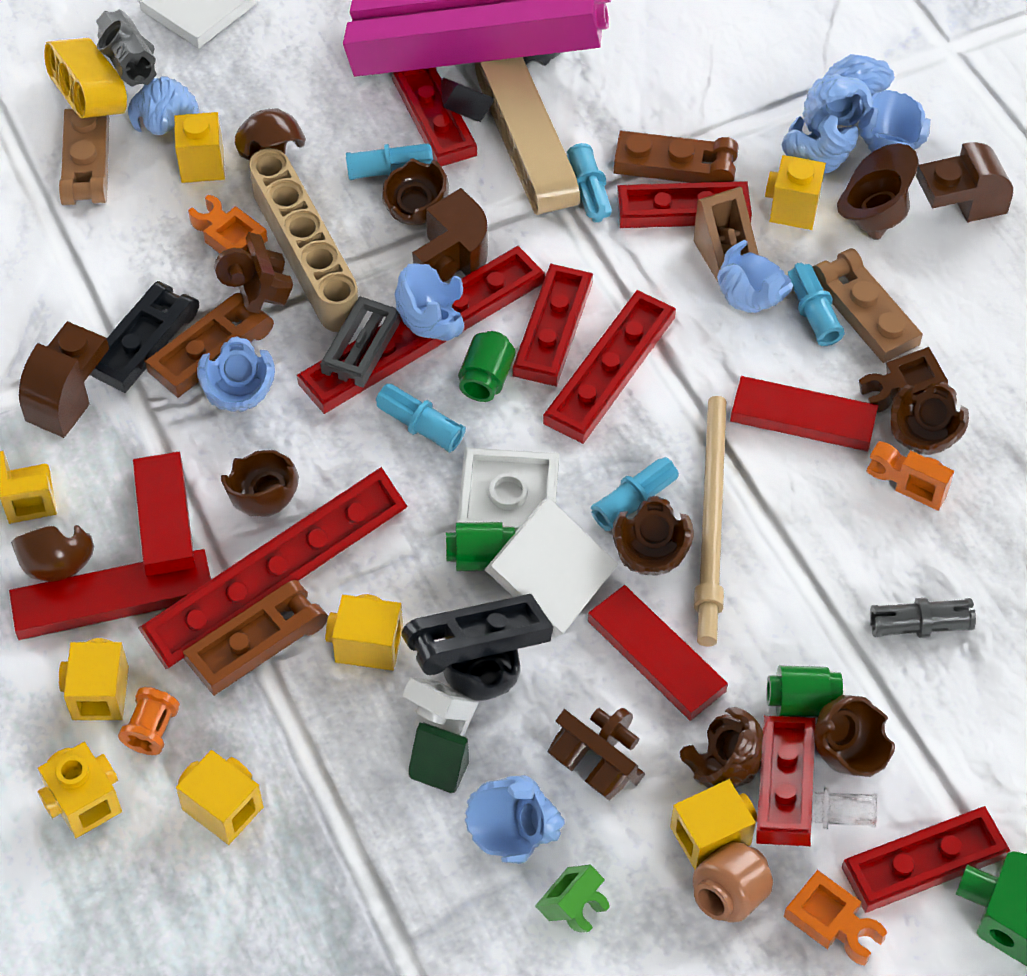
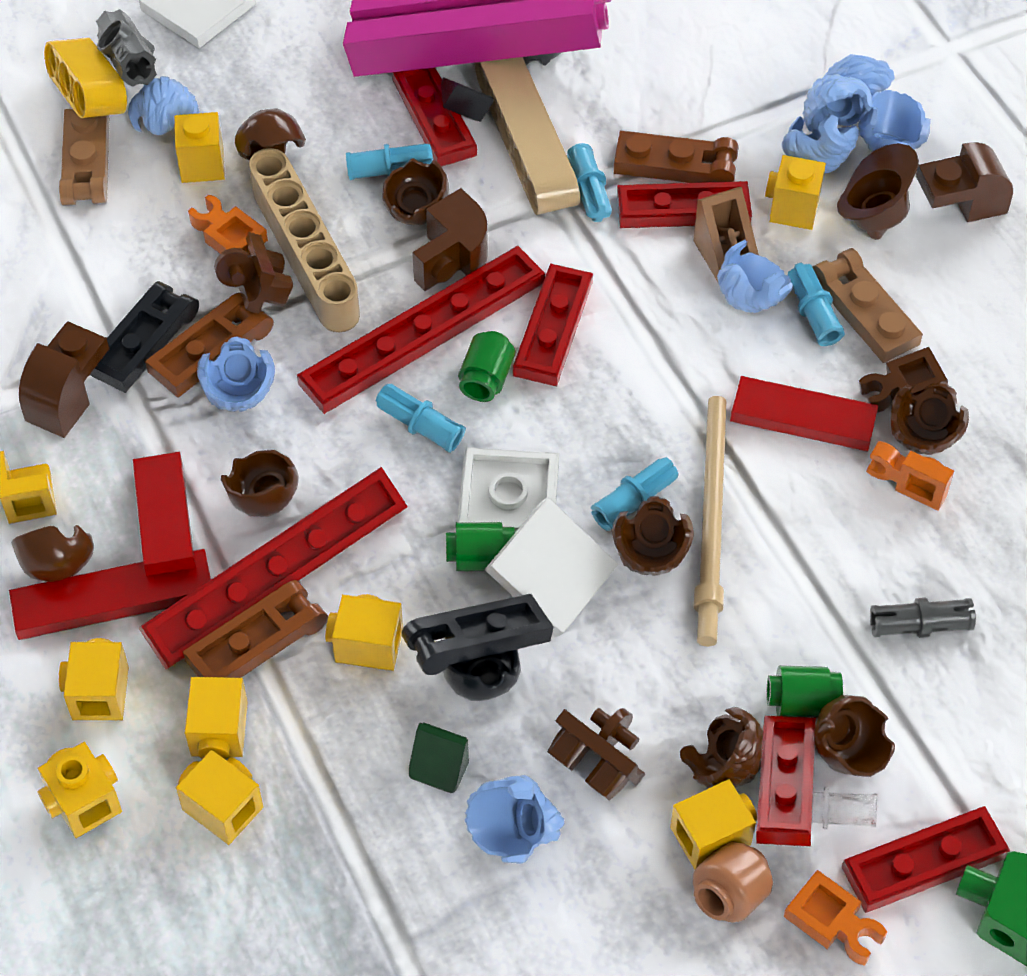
(149, 721): orange bush -> none
(216, 716): none -> yellow brick
(348, 368): dark grey tile -> none
(427, 302): light blue hair -> none
(440, 705): white bracket -> none
(570, 894): bright green tile -> none
(609, 366): red tile -> none
(657, 652): red tile -> none

